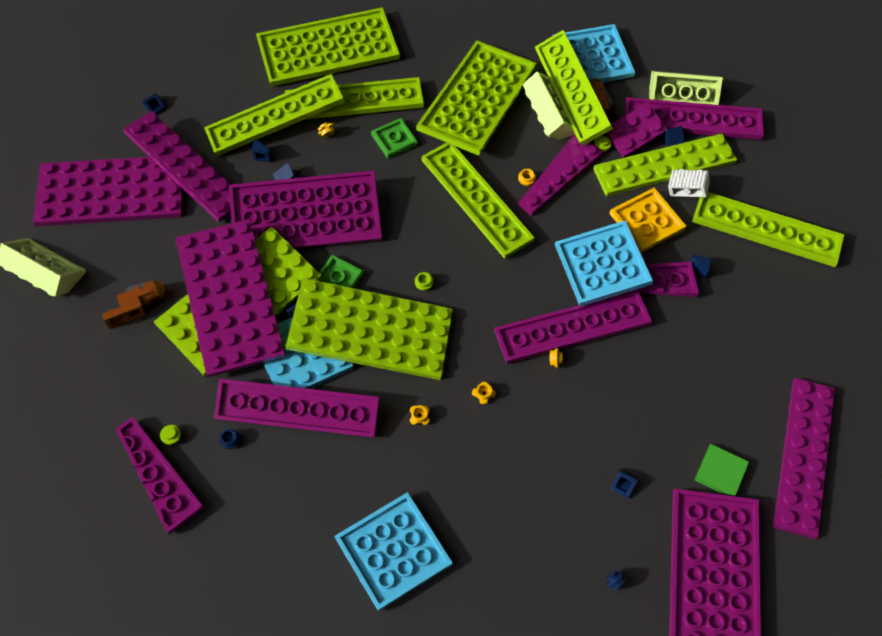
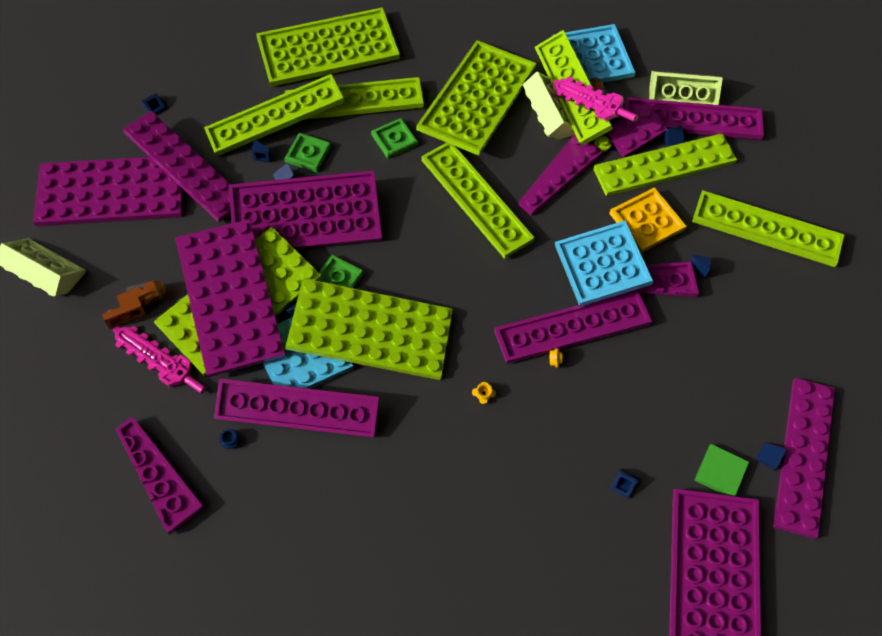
(170, 434): lime plate -> none
(171, 370): none -> dark pink bar
(307, 152): none -> bright green tile
(326, 130): yellow plate -> none
(393, 551): medium azure plate -> none
(423, 281): lime plate -> none
(423, 410): yellow plate -> none
(527, 173): yellow plate -> none
(605, 106): none -> dark pink bar
(615, 579): dark blue plate -> none
(689, 183): white brick -> none
(770, 455): none -> dark blue slope

